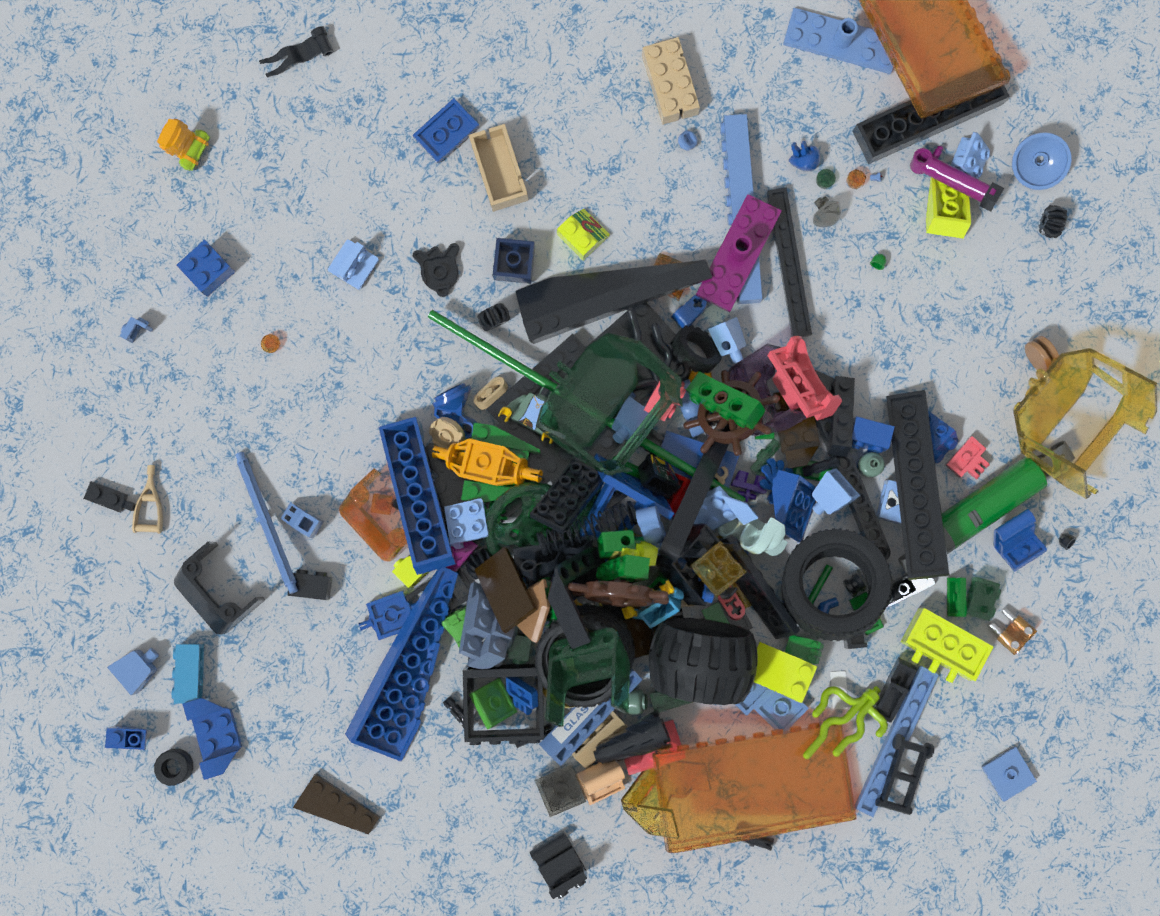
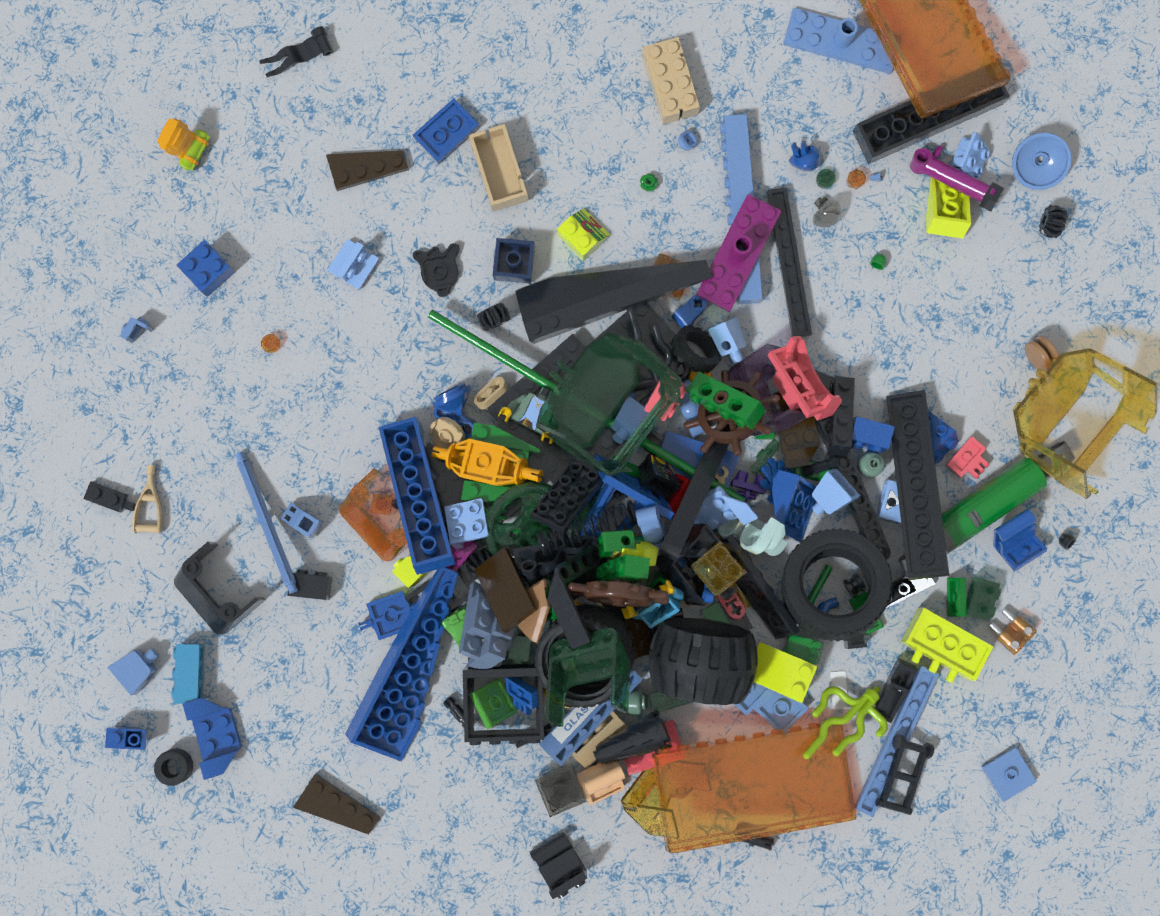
(360, 168): none -> dark brown wing
(648, 187): none -> green plate

